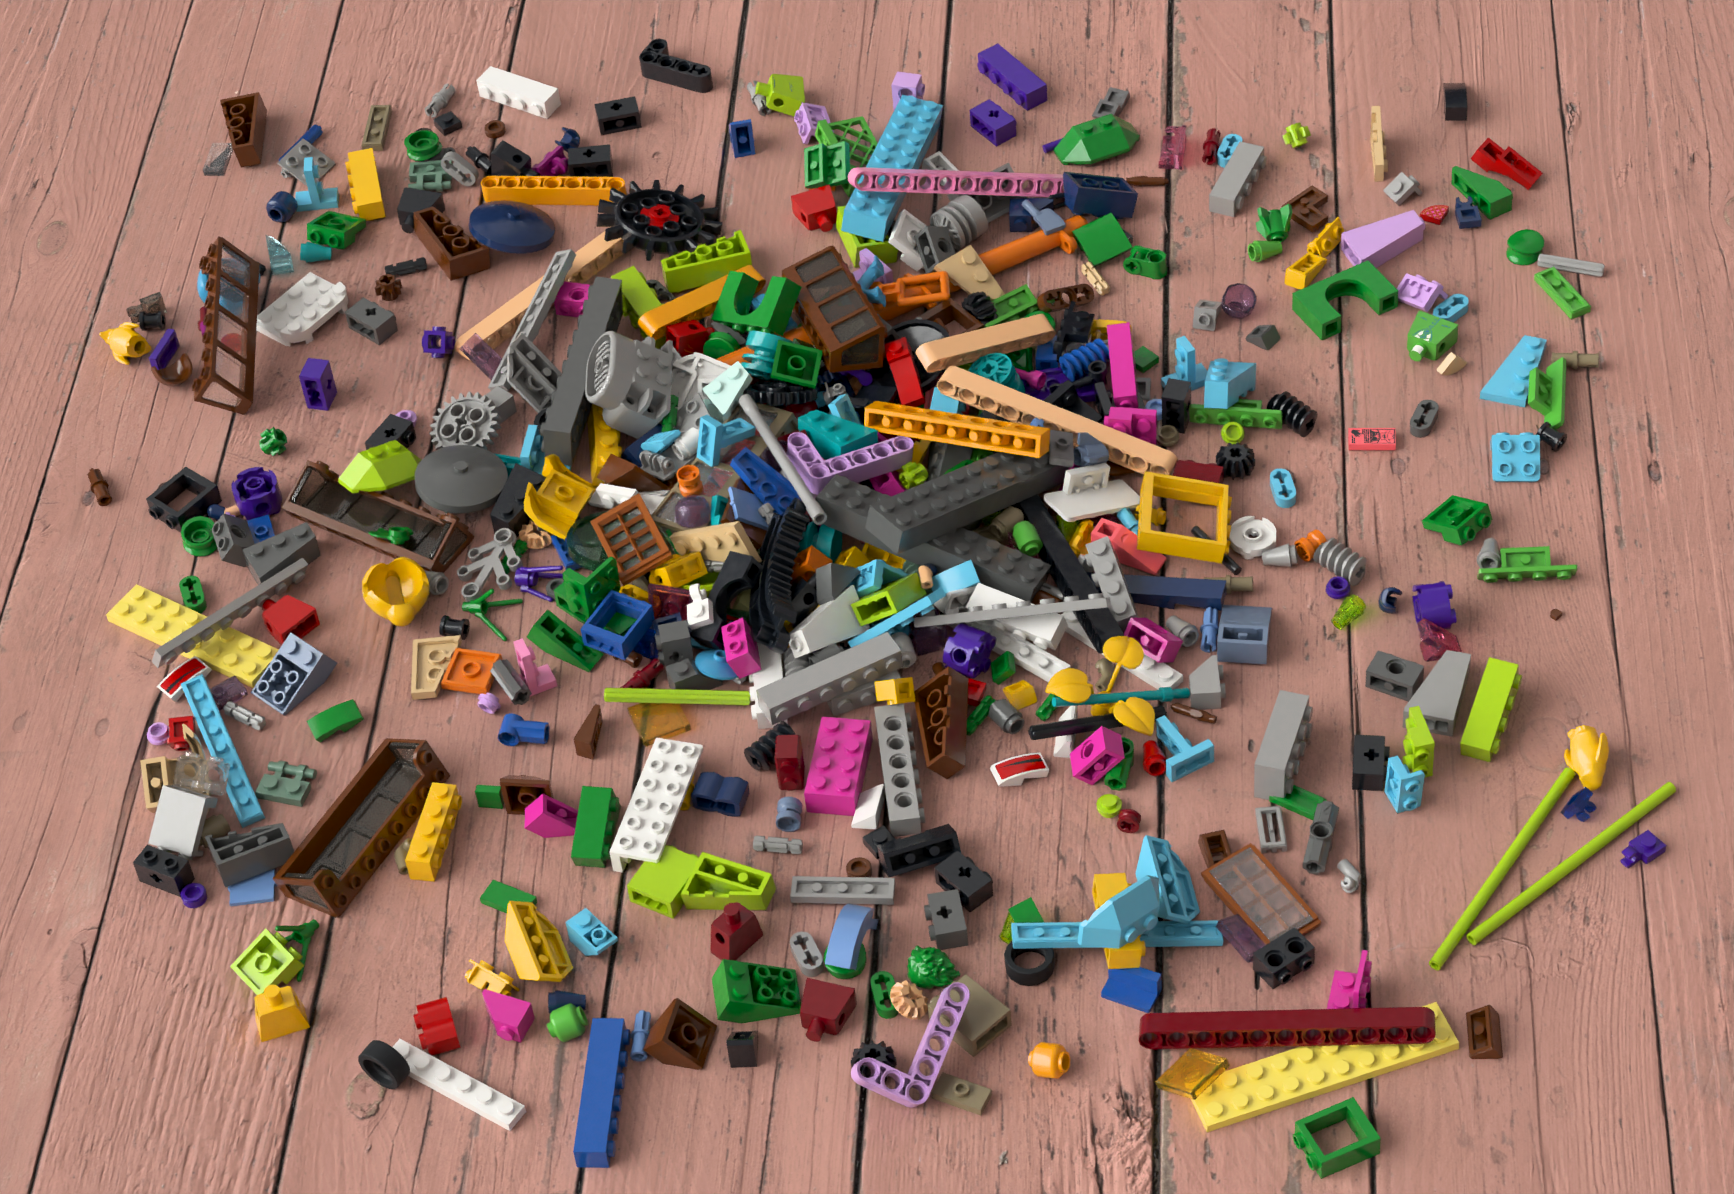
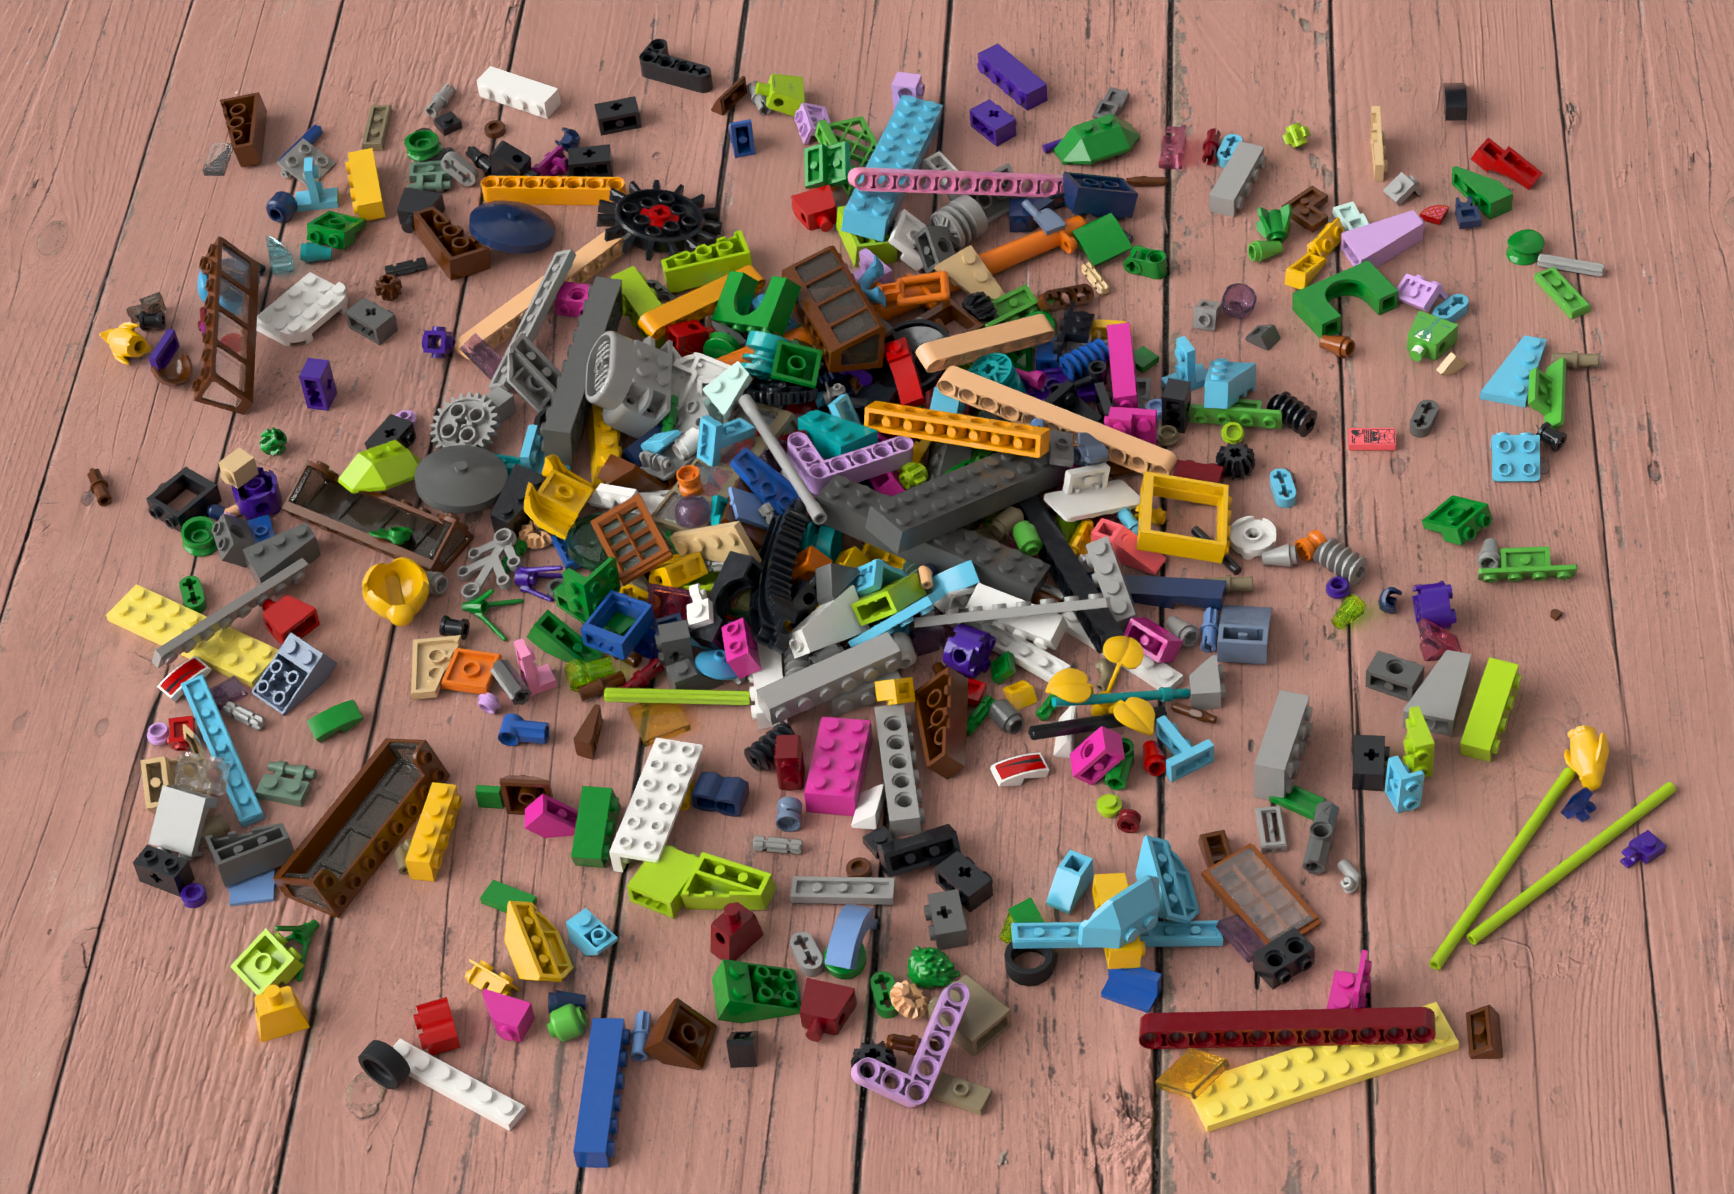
(238, 468): none -> tan brick
(581, 673): none -> clear neon green piece
(598, 686): none -> reddish brown axle
(730, 97): none -> reddish brown slope
(907, 1043): none -> reddish brown axle
(1049, 1060): light orange head -> none
(1070, 881): none -> medium azure slope
(1338, 345): none -> dark orange cone
(1348, 1110): green window -> none
(1349, 216): none -> light aqua slope

